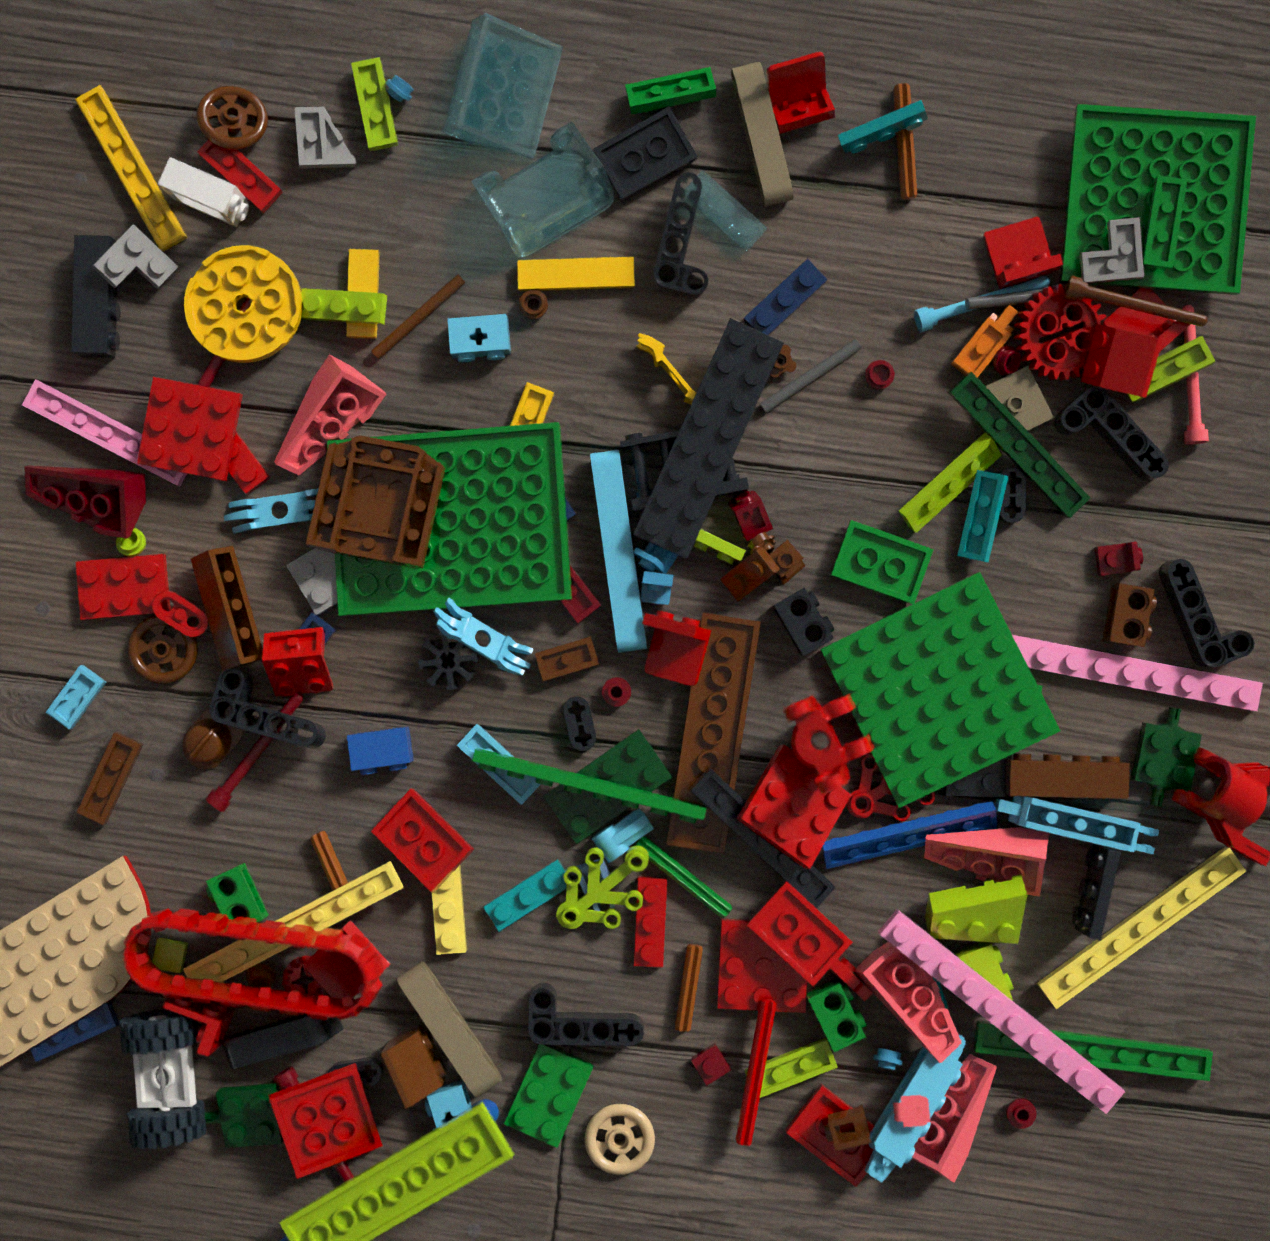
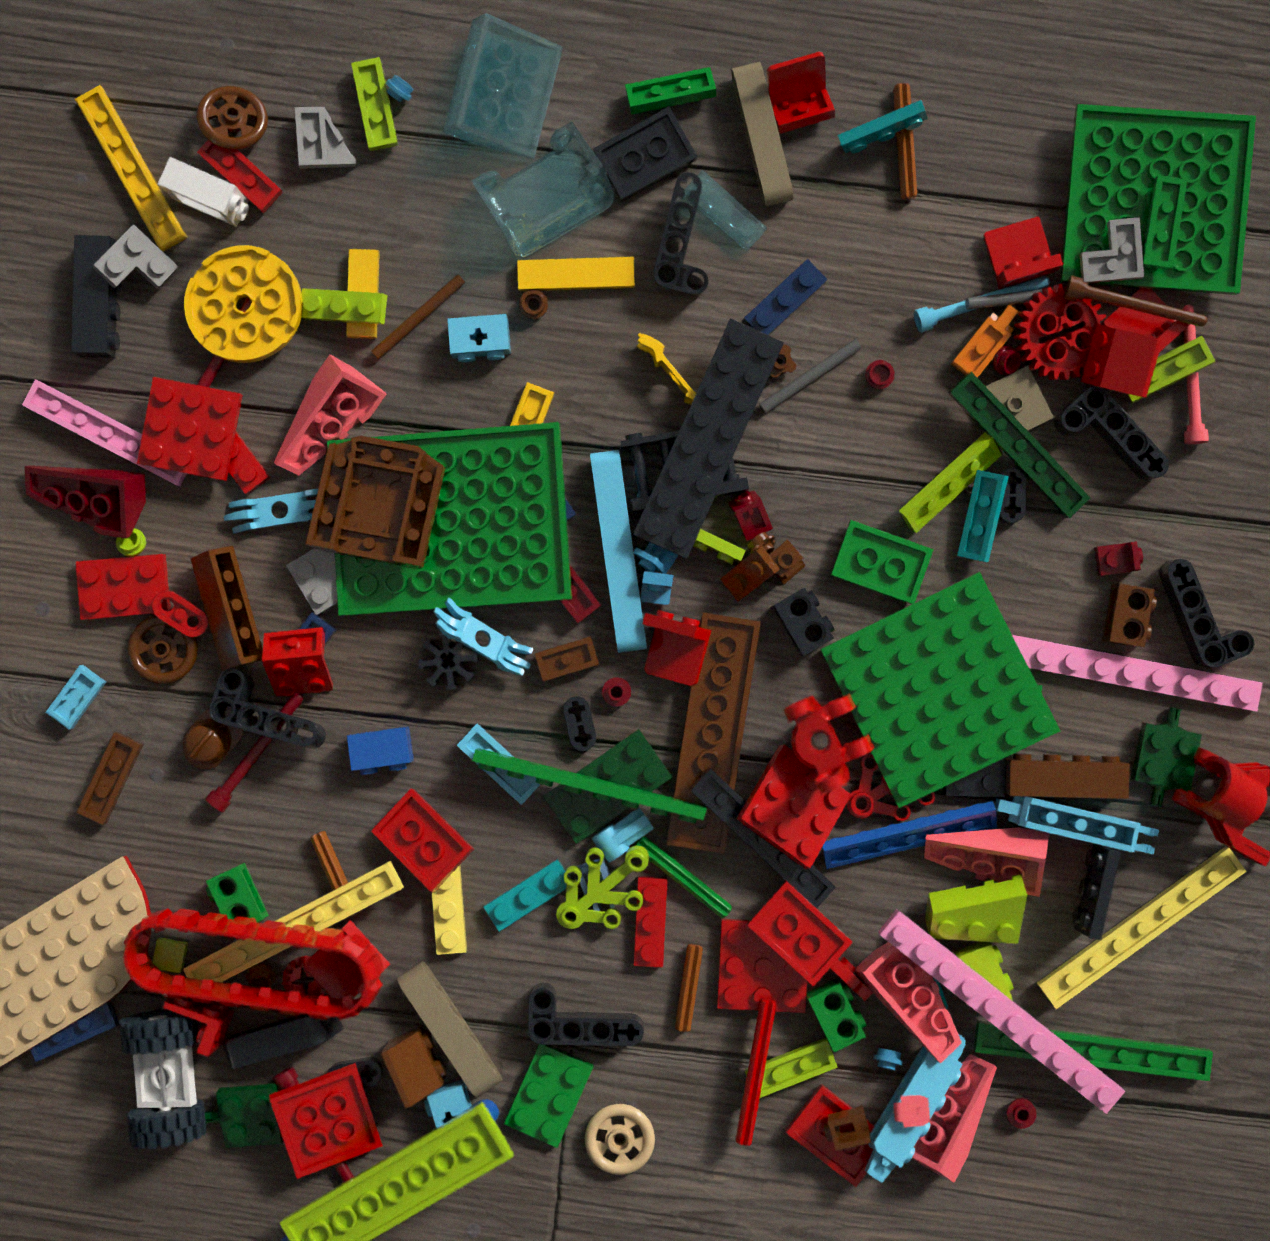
(710, 1064): dark red plate -> none

